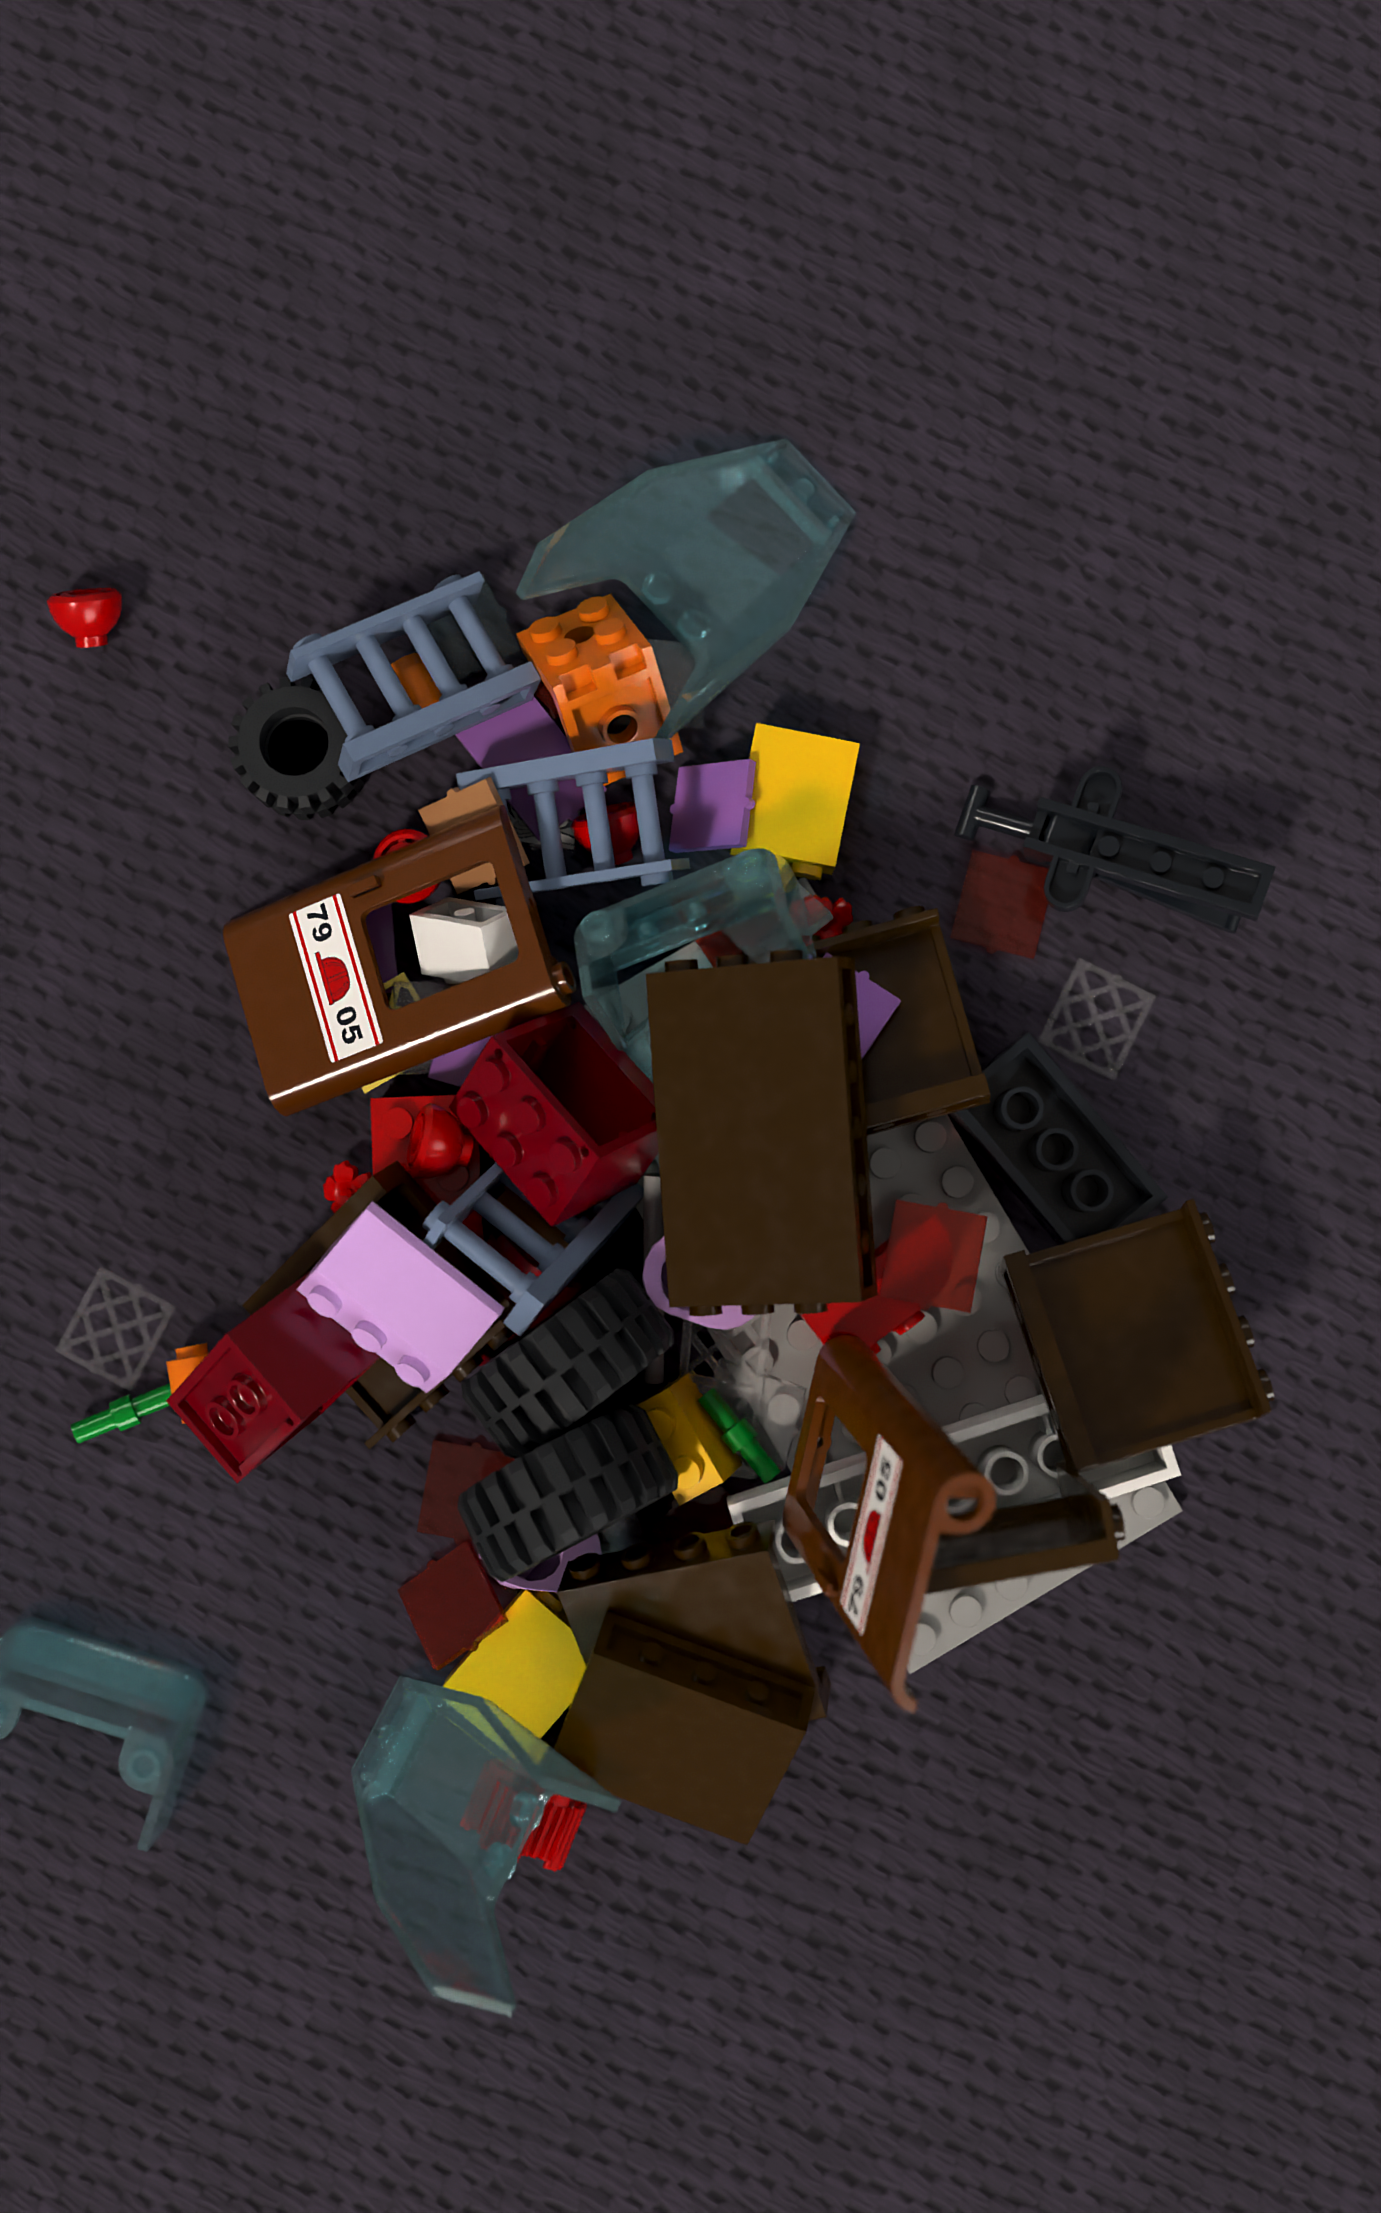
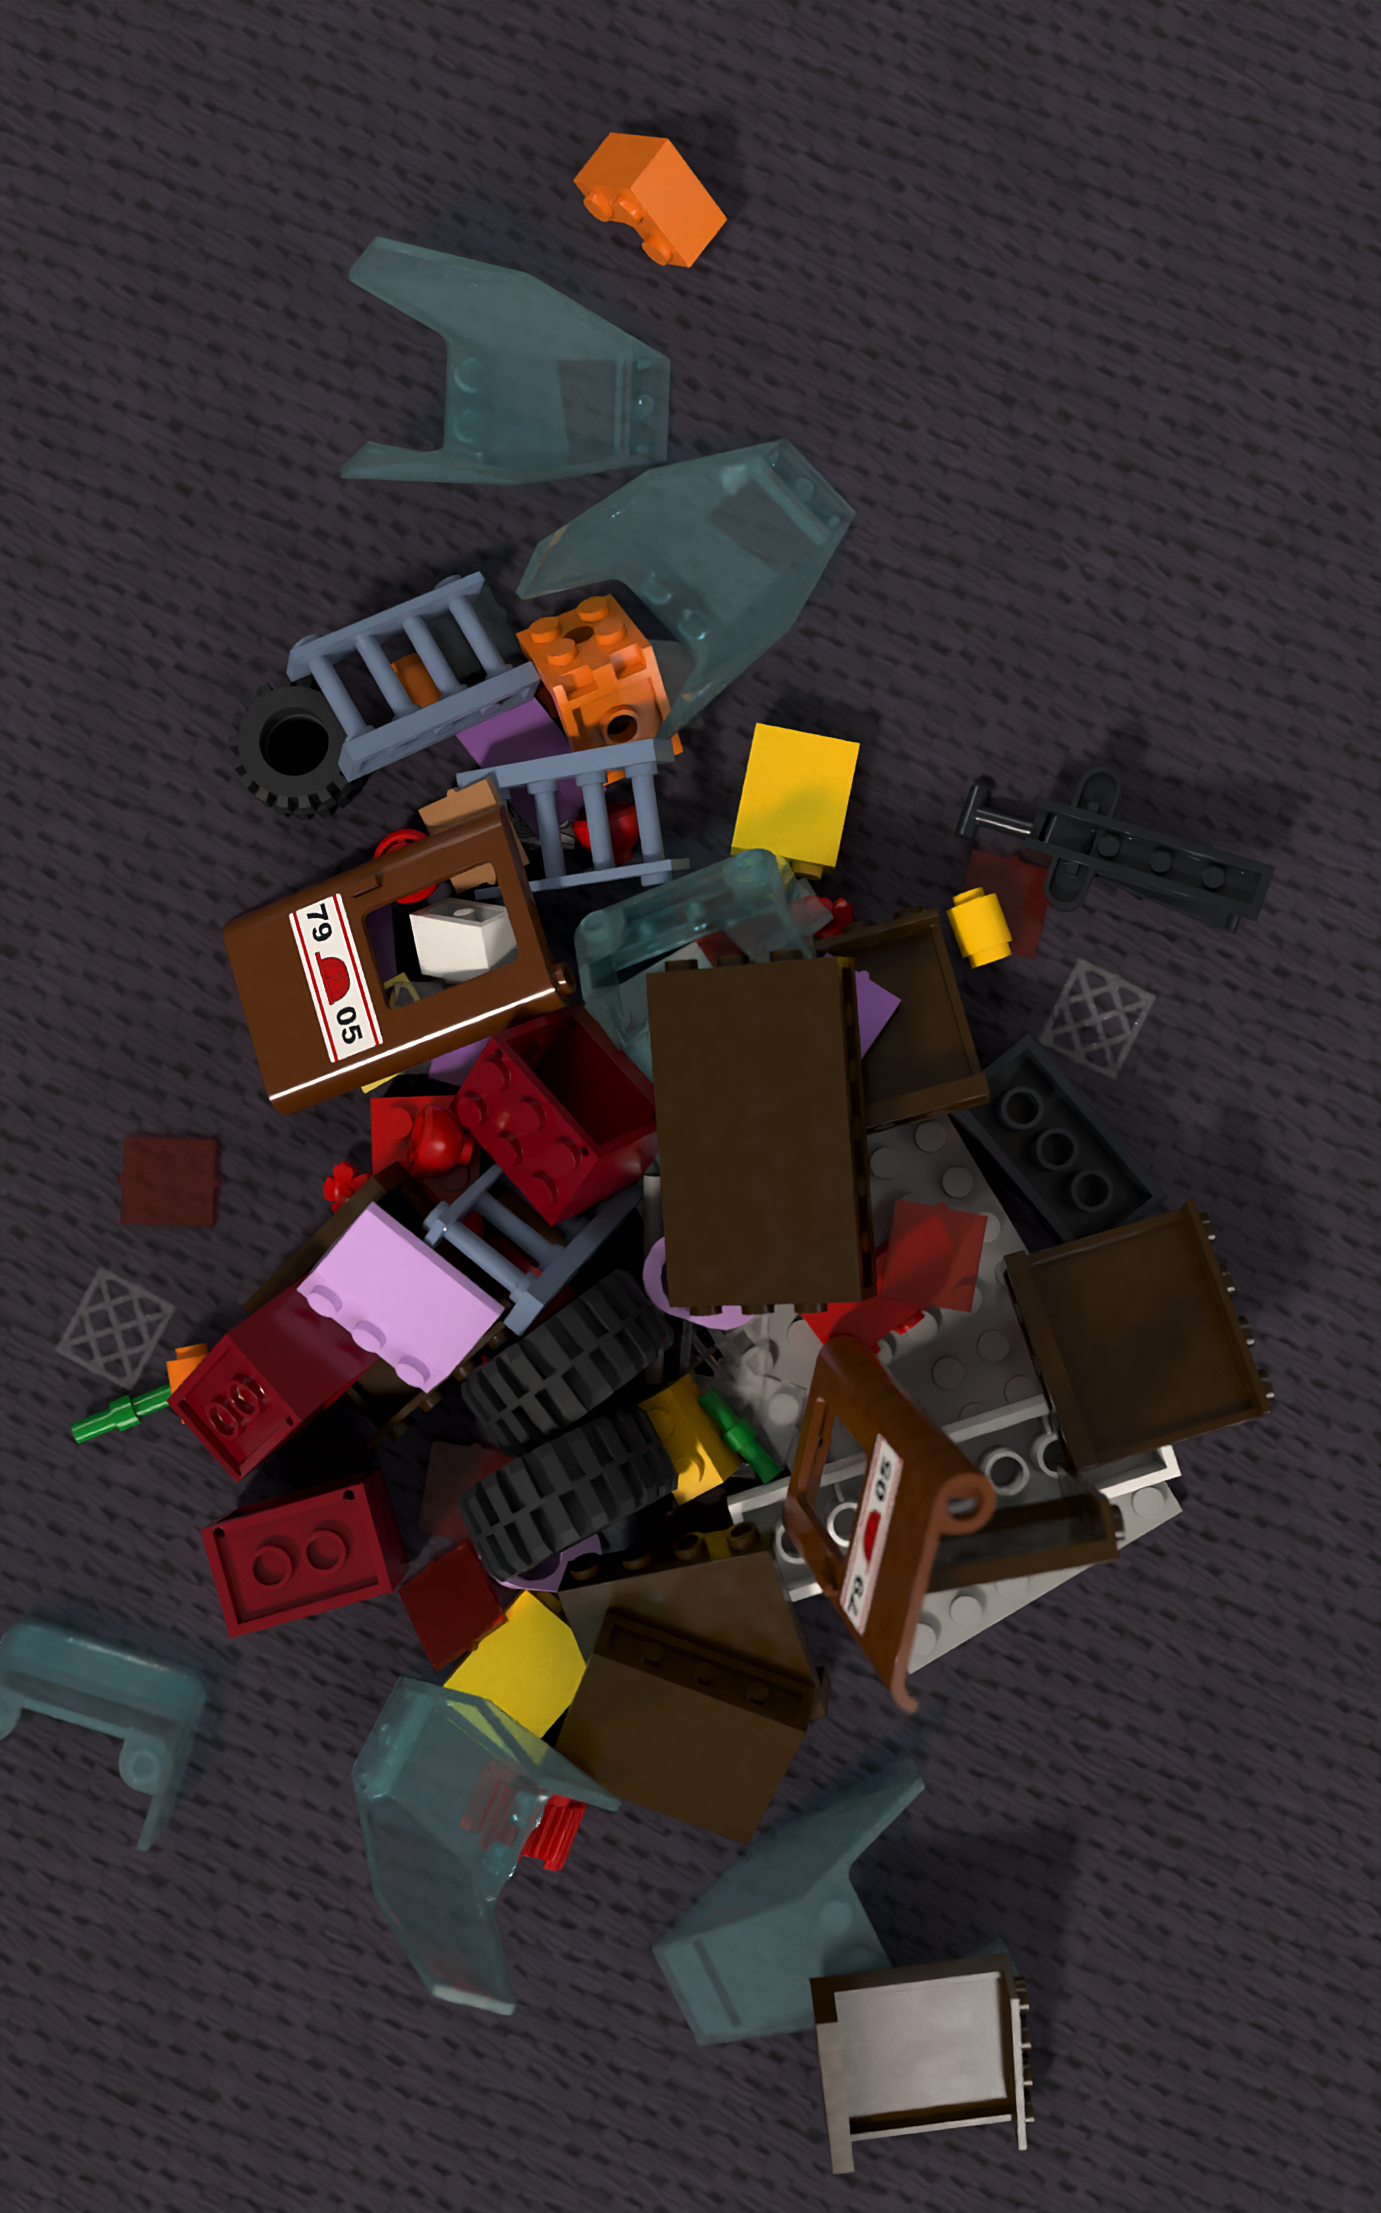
(86, 614): red brick -> none
(168, 1182): none -> clear red piece
(306, 1552): none -> dark red container
(529, 376): none -> clear light blue windscreen
(655, 192): none -> orange brick
(712, 806): medium lavender piece -> none
(786, 1917): none -> clear light blue windscreen
(922, 2050): none -> panel
(979, 927): none -> yellow brick

